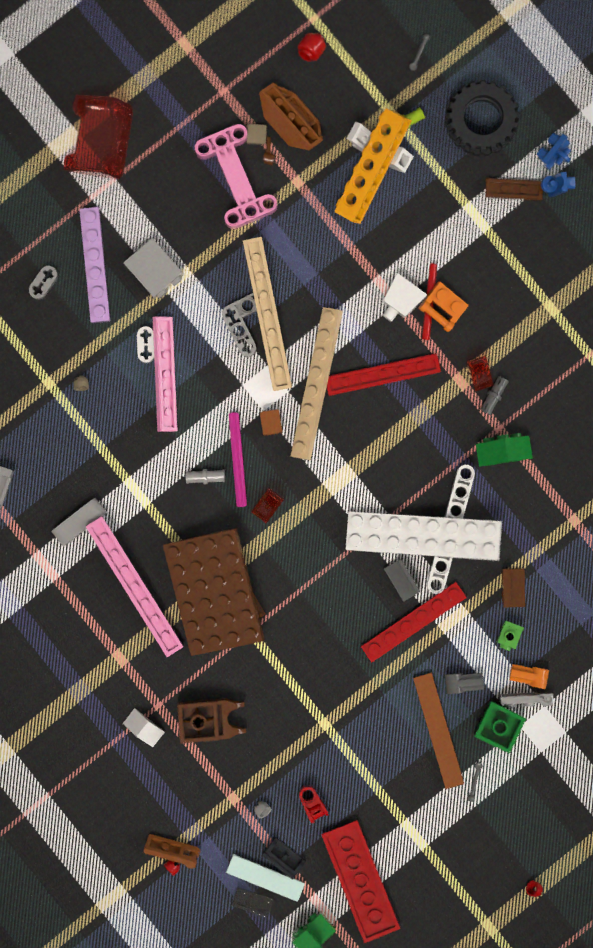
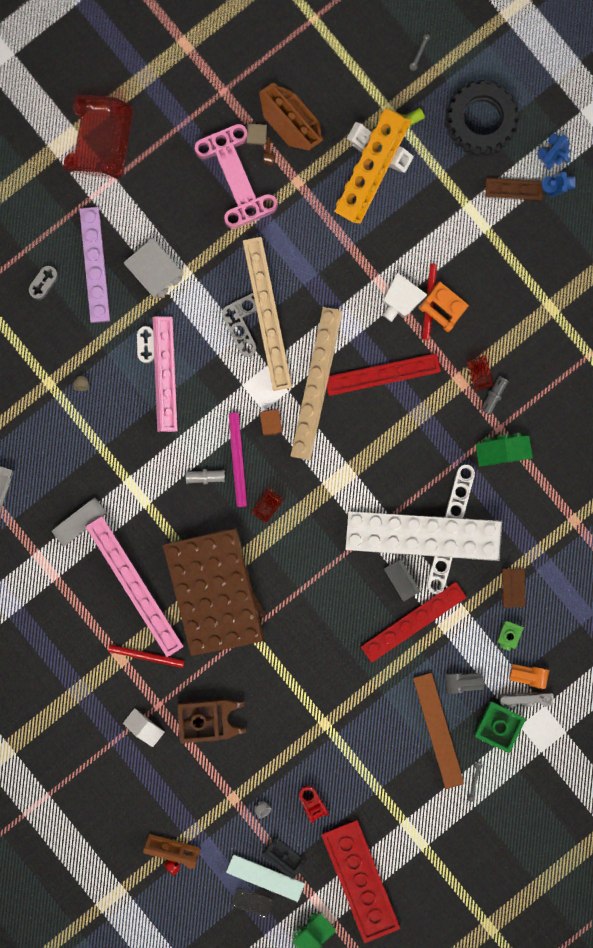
(146, 656): none -> red bar
(311, 47): red head -> none
(529, 889): red hinge -> none

